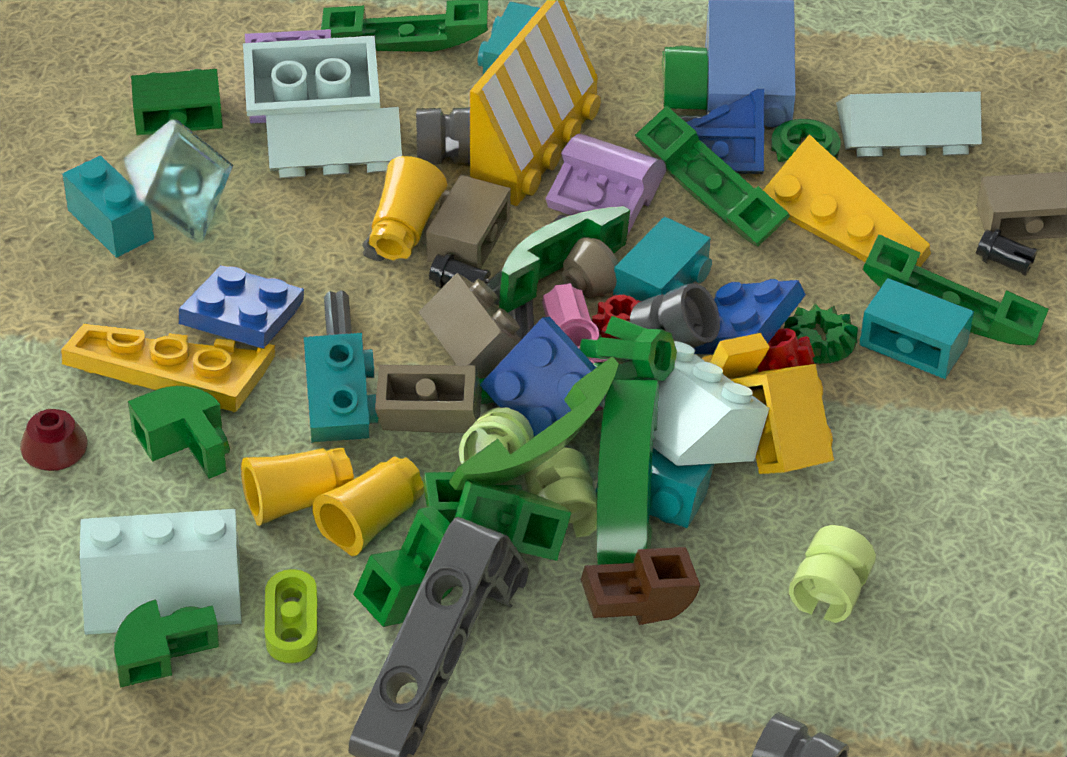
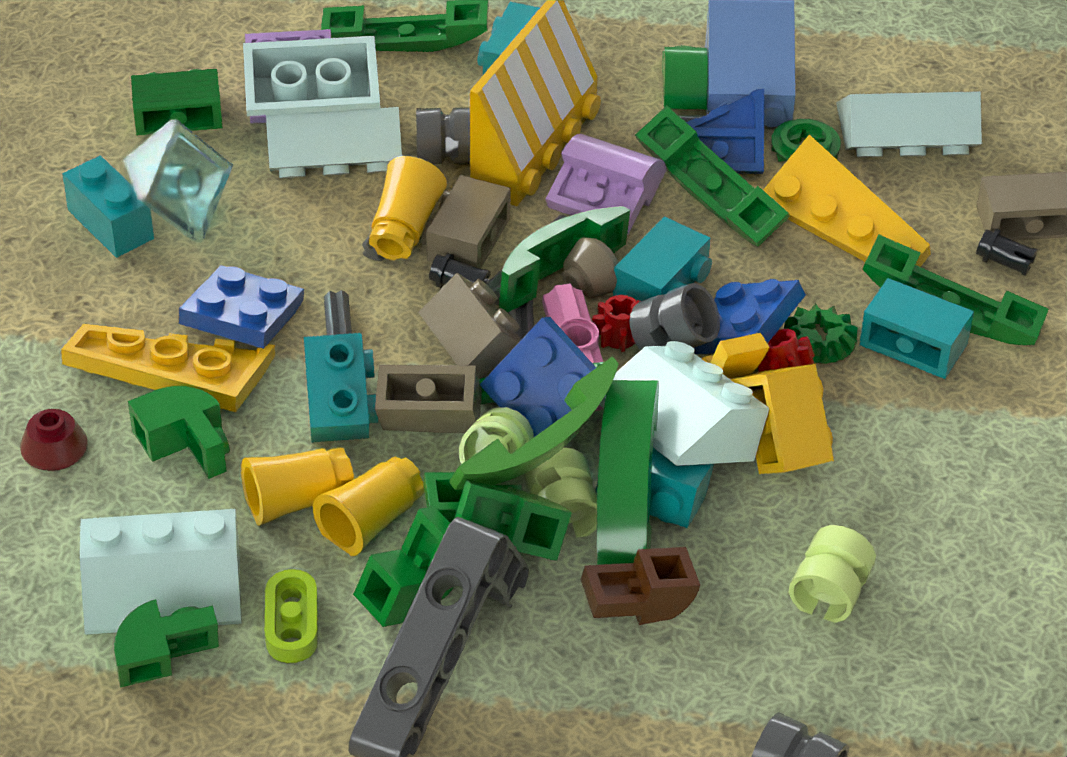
(641, 353): green rock -> none

